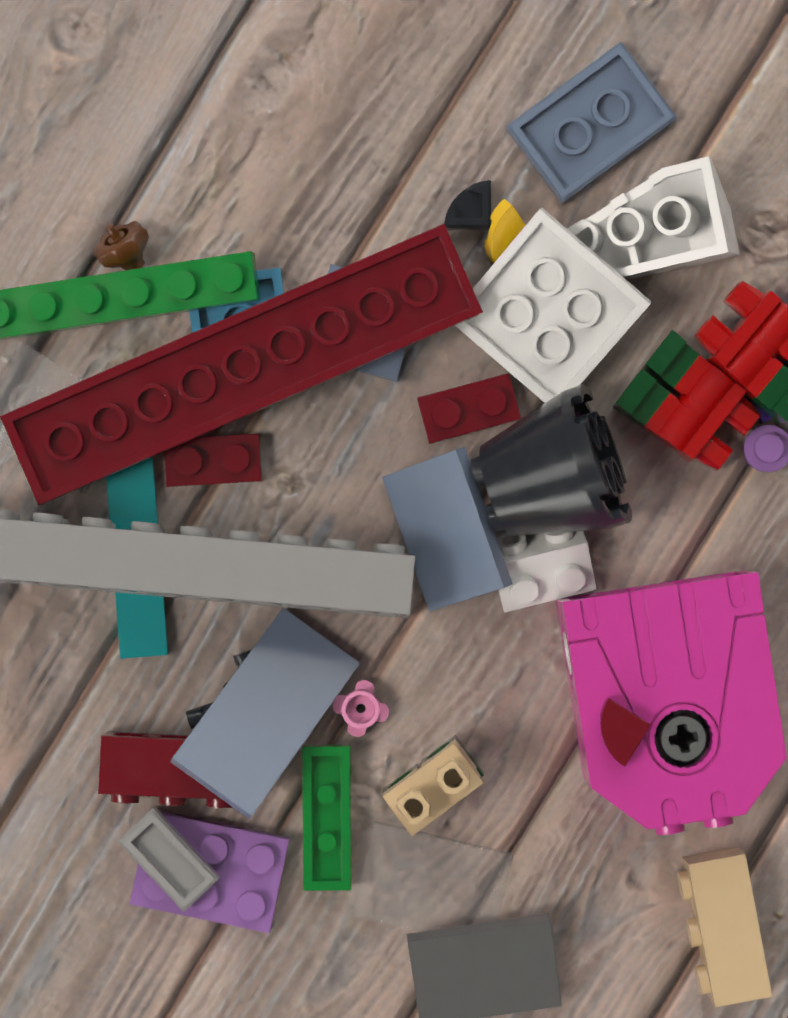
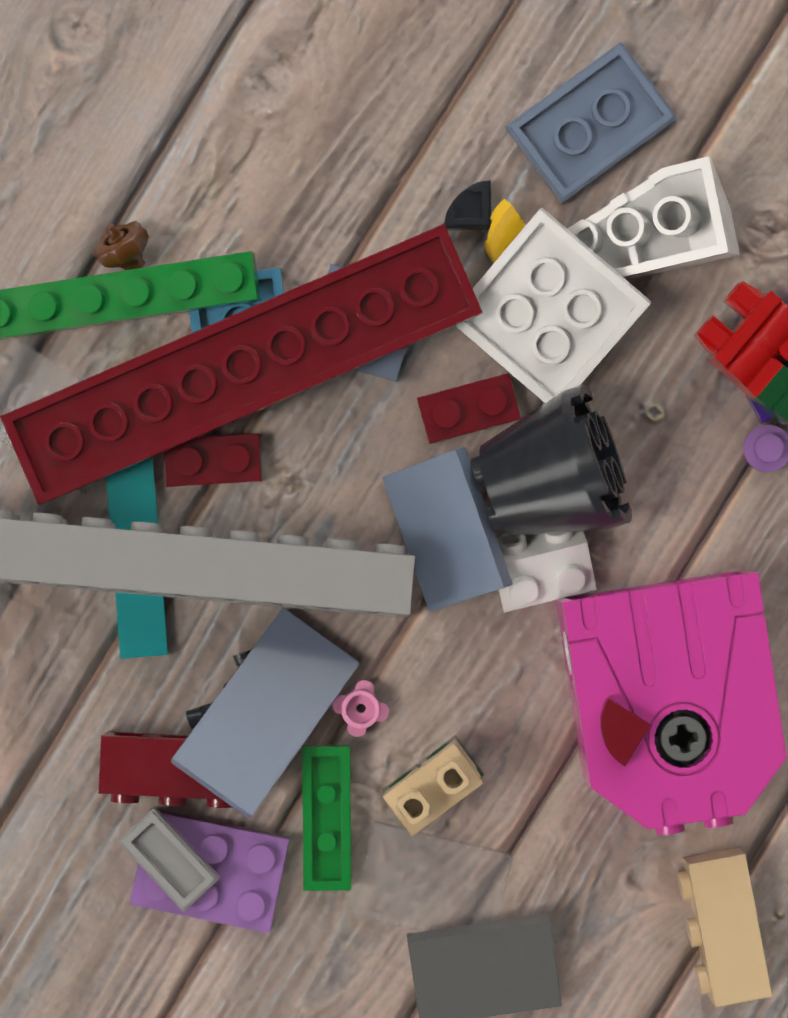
(702, 403): red hips -> none

